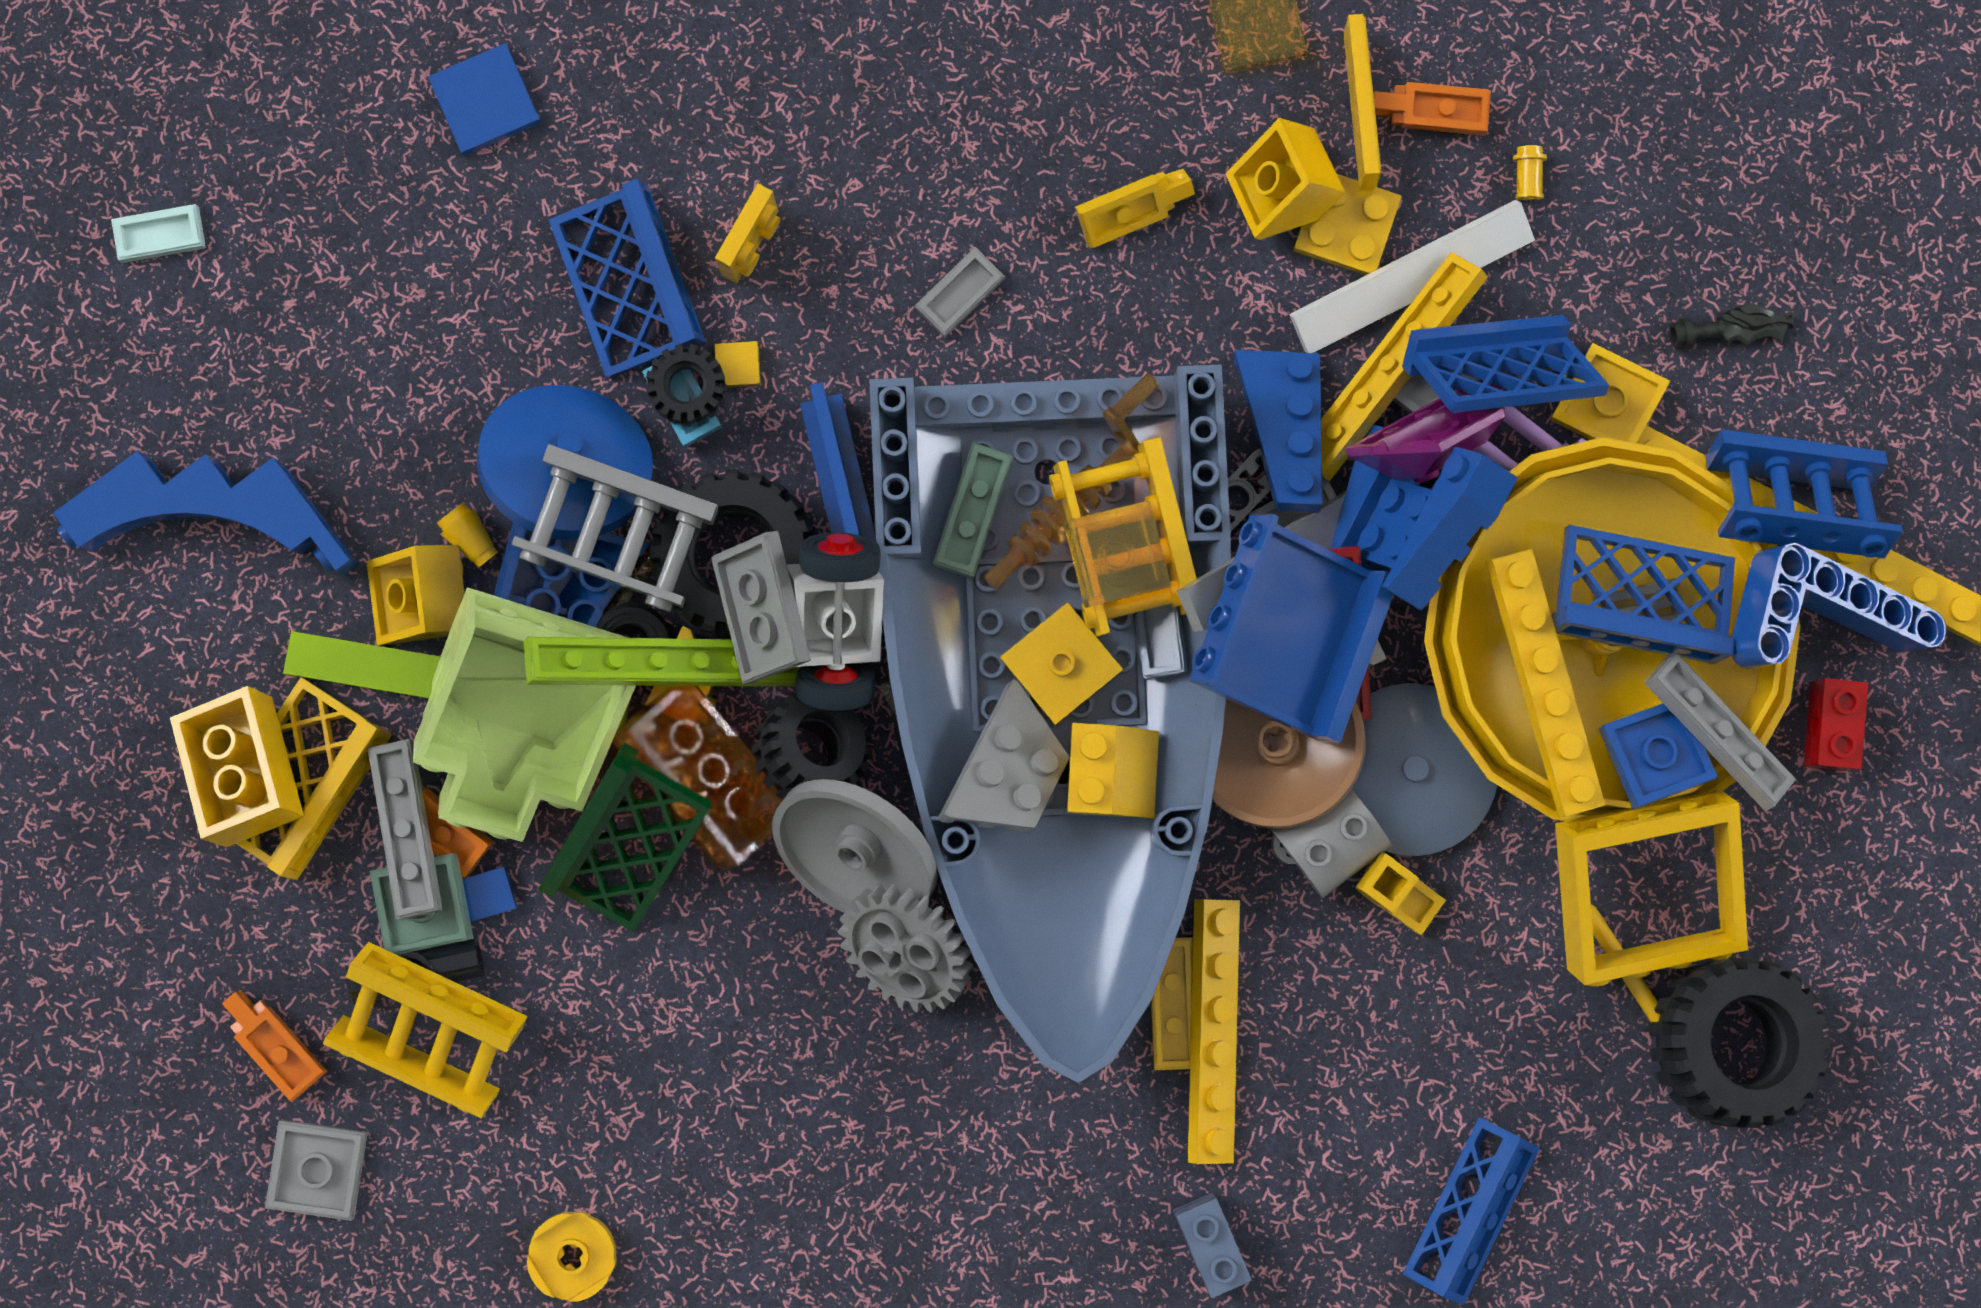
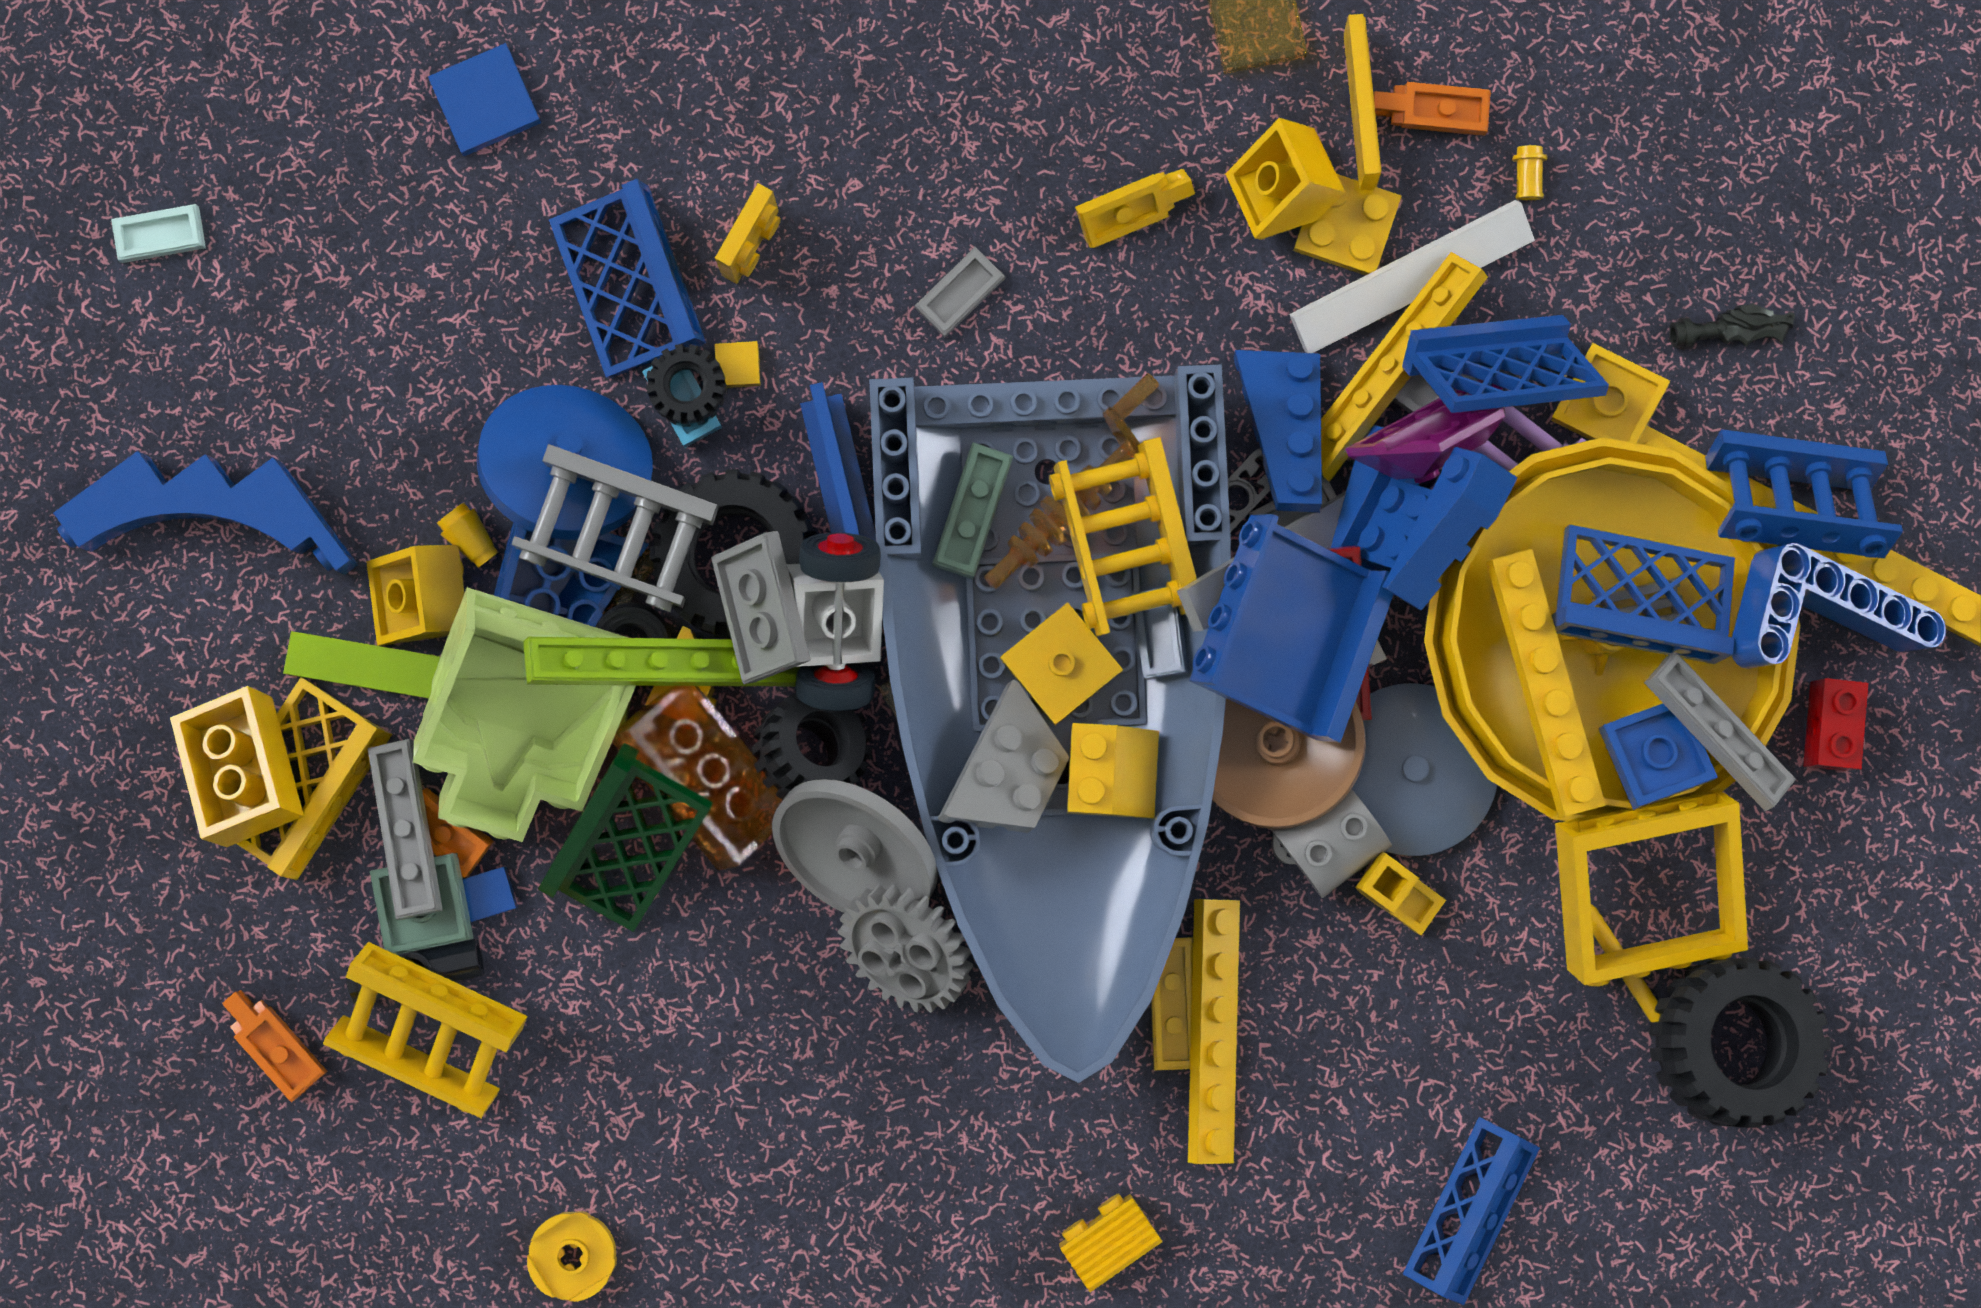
(316, 1170): light grey tile -> none
(1108, 1241): none -> yellow brick
(1117, 554): clear yellow tile -> none
(1212, 1245): sand blue brick -> none

